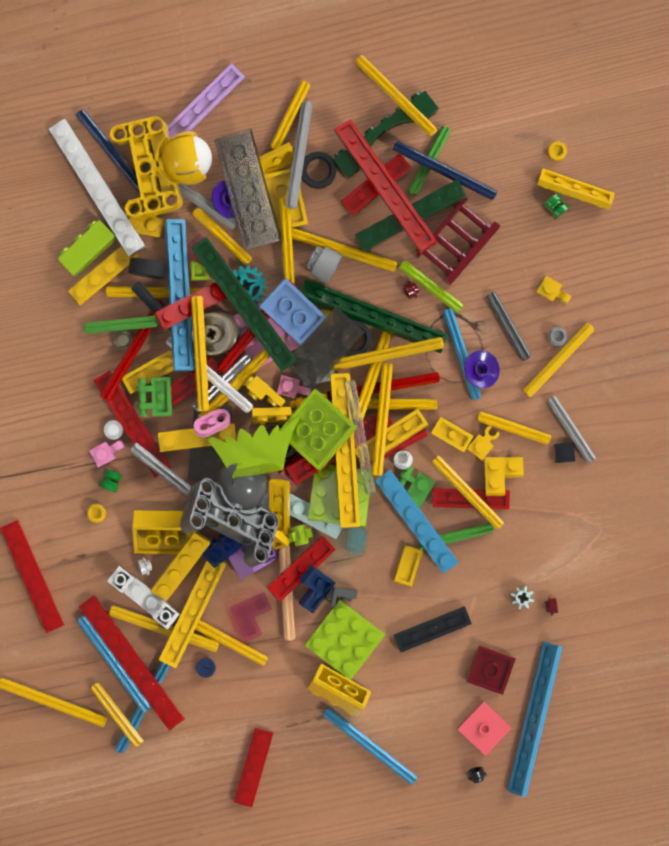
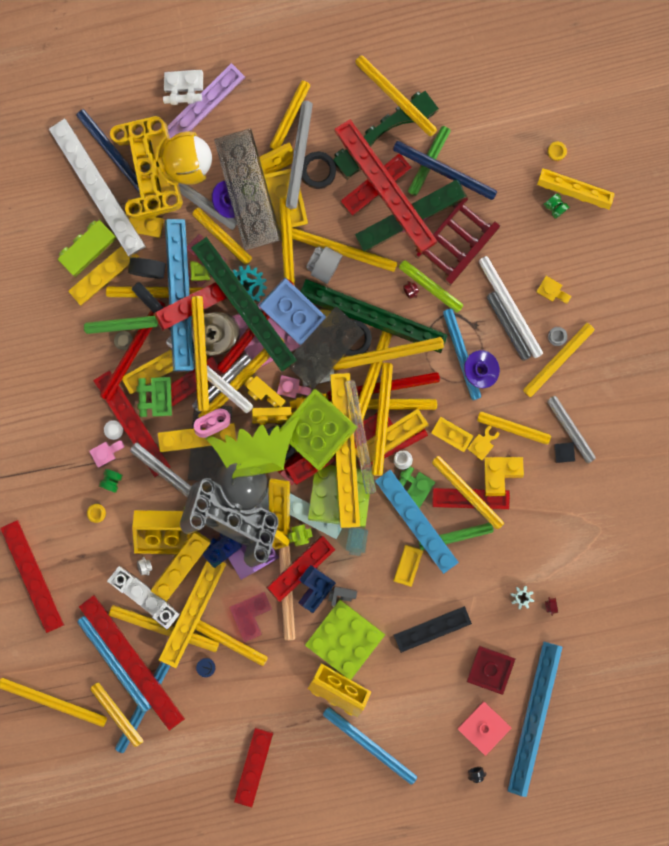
(183, 82): none -> white plate
(510, 307): none -> white axle

